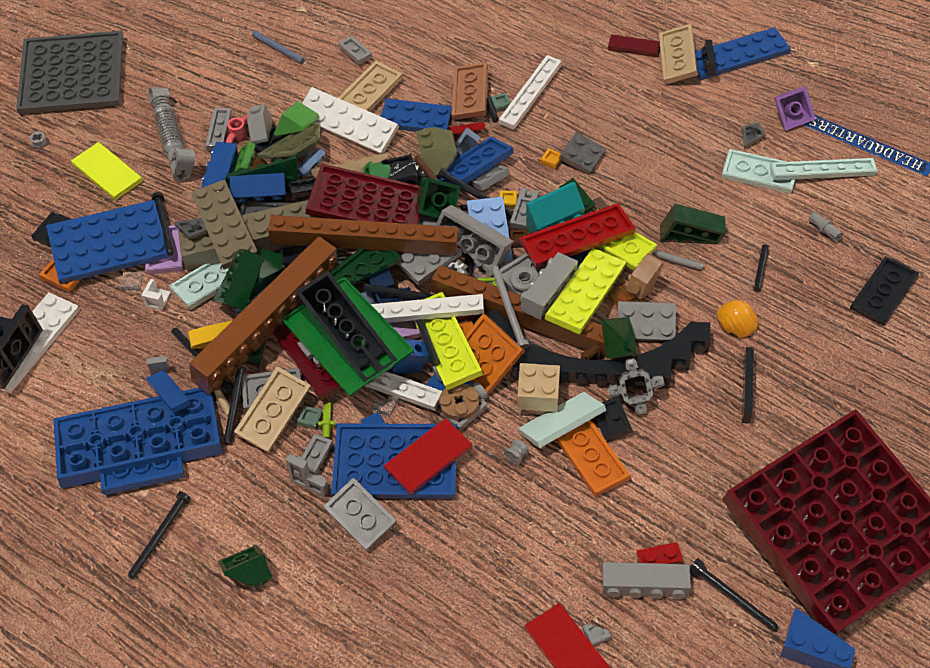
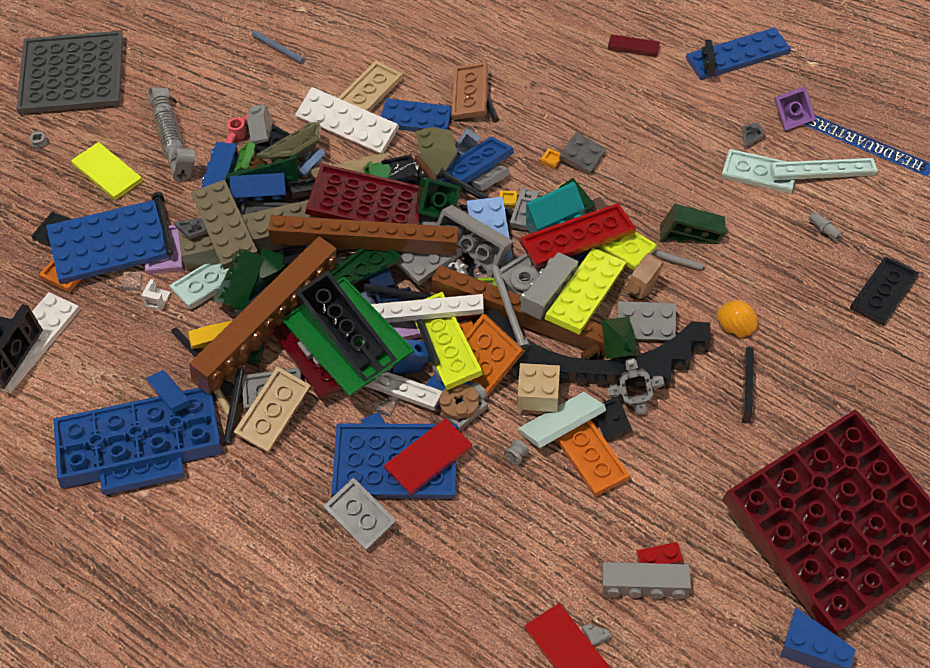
(158, 364): light grey tile -> none
(183, 499): black bar -> none
(218, 127): light grey plate -> none
(247, 566): dark green slope -> none
(295, 119): bright green slope -> none
(300, 474): light grey plate -> none
(310, 417): sand green tile -> none
(317, 452): light grey plate -> none
(326, 424): lime piece -> none
(355, 50): light grey plate -> none
(459, 129): red plate -> none
(500, 102): sand green tile -> none
(515, 236): reddish brown tile -> none
(530, 92): white plate -> none
(620, 294): clear orange tile -> none
(678, 54): tan plate -> none
(699, 569): black piece -> none
(761, 268): black bar -> none

